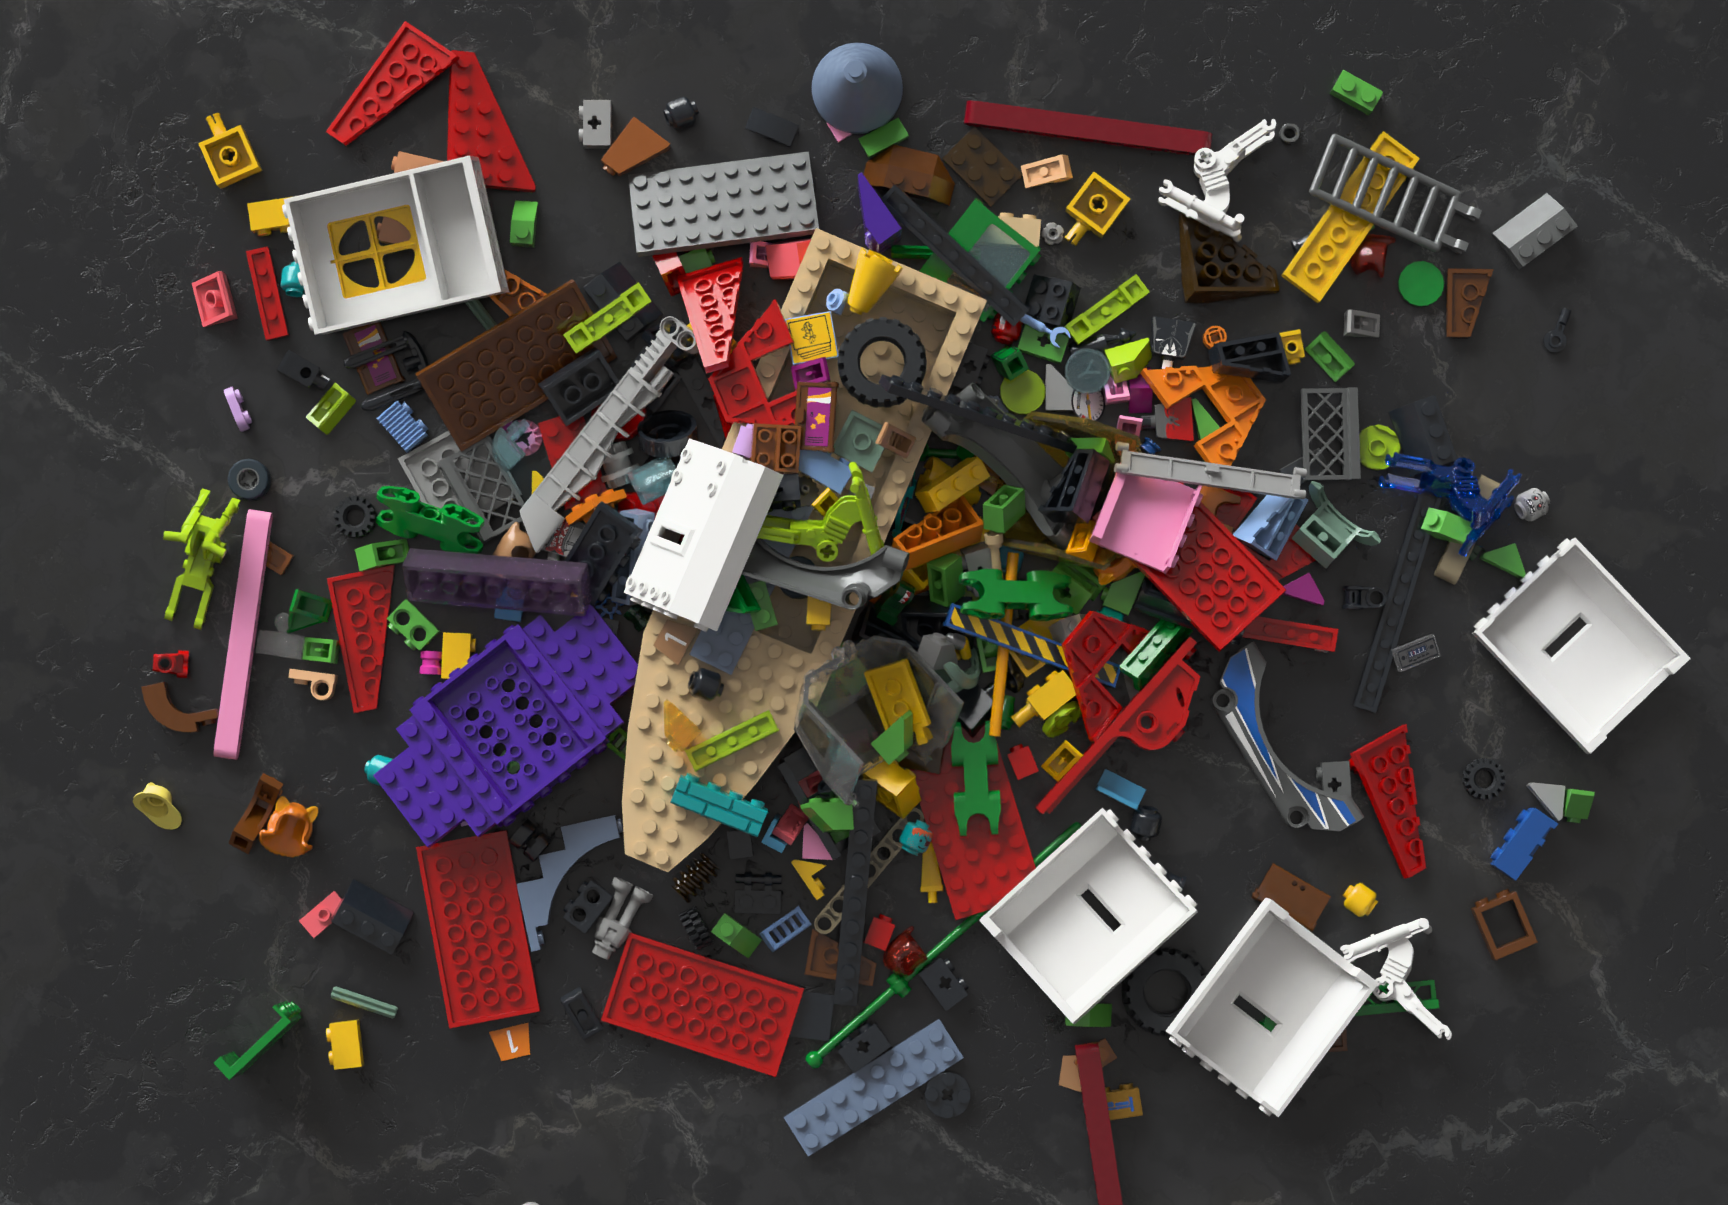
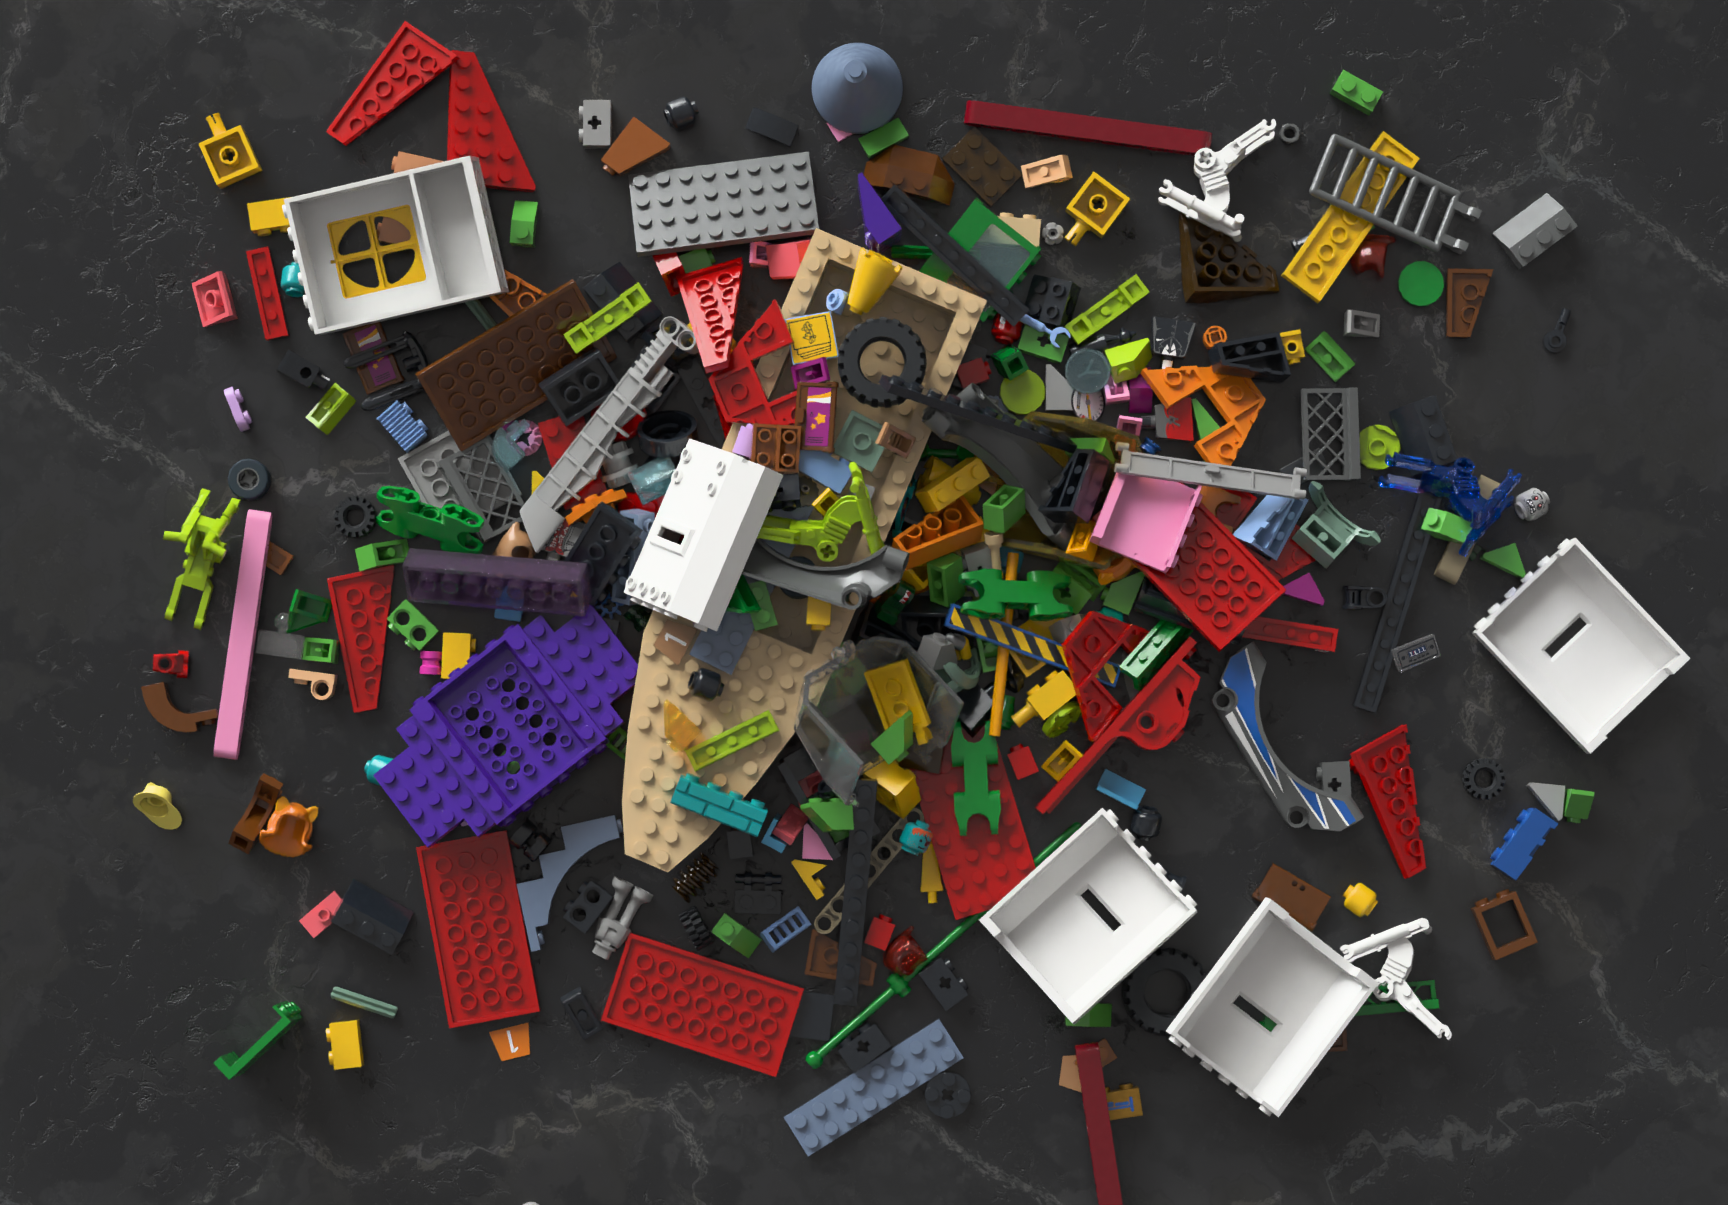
(973, 372): none -> red brick

